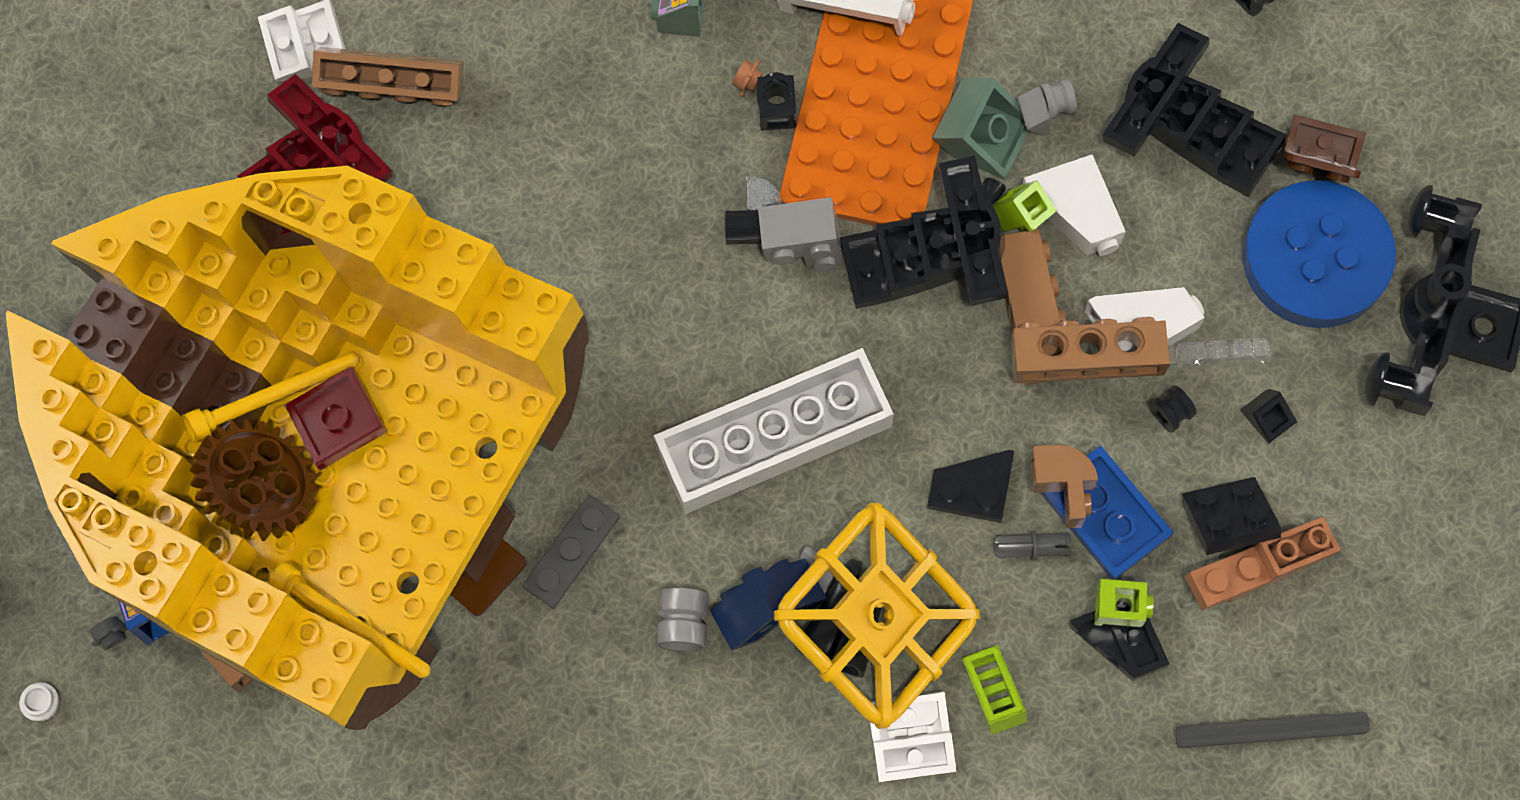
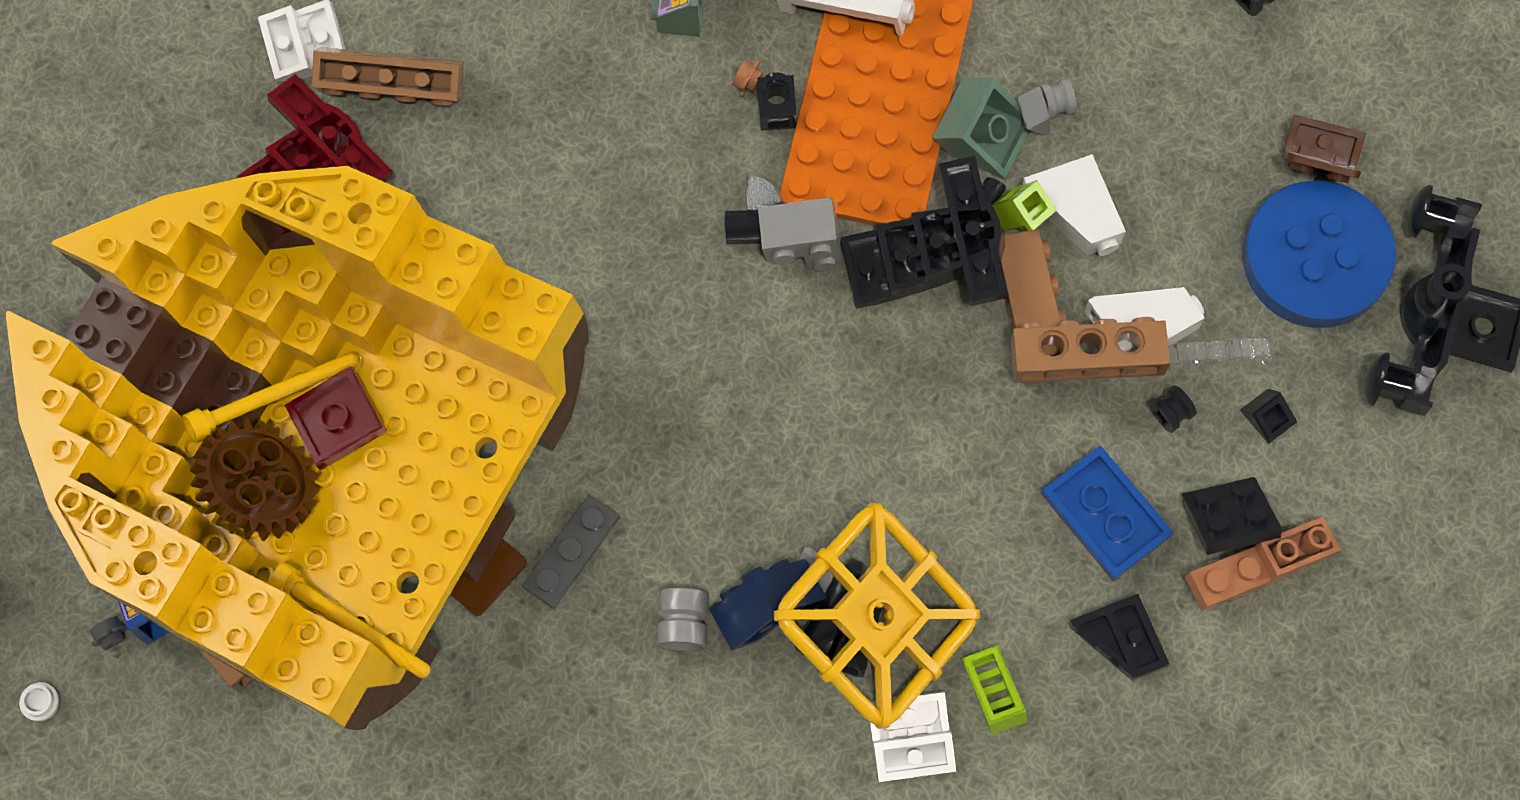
(774, 430): white brick -> none
(973, 487): black wing -> none
(1032, 545): dark grey axle -> none
(1066, 470): medium nougat brick -> none
(1134, 593): lime brick -> none
(1193, 117): black slope -> none
(1272, 730): dark grey axle -> none

